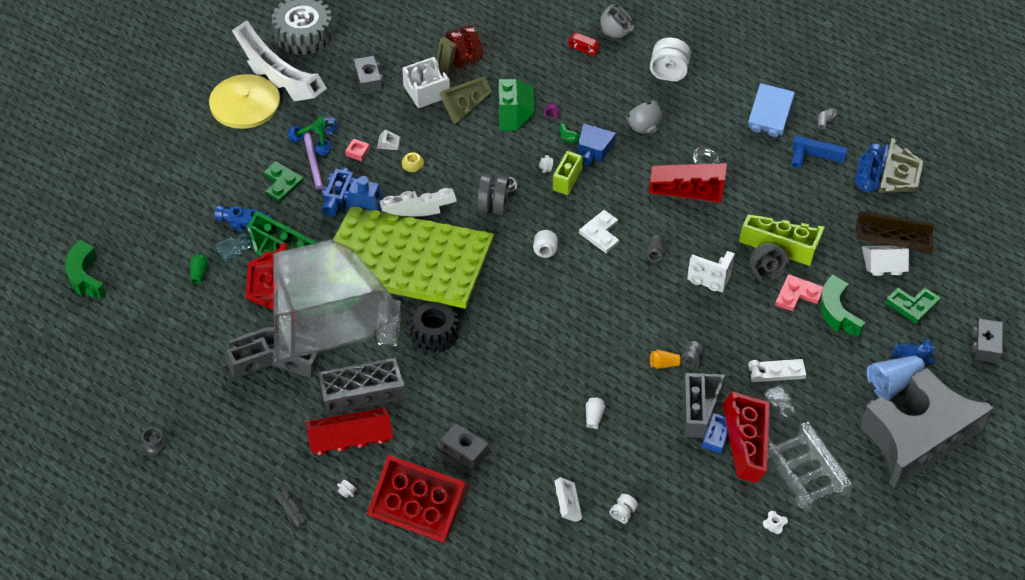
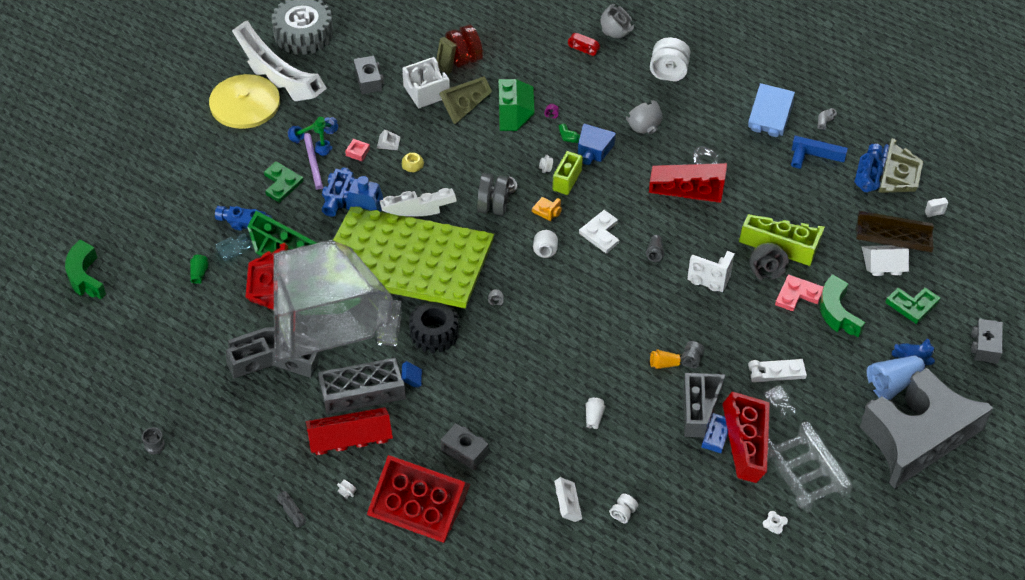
(411, 374): none -> blue tile
(495, 295): none -> light grey hinge
(547, 208): none -> light orange bracket
(936, 207): none -> white plate

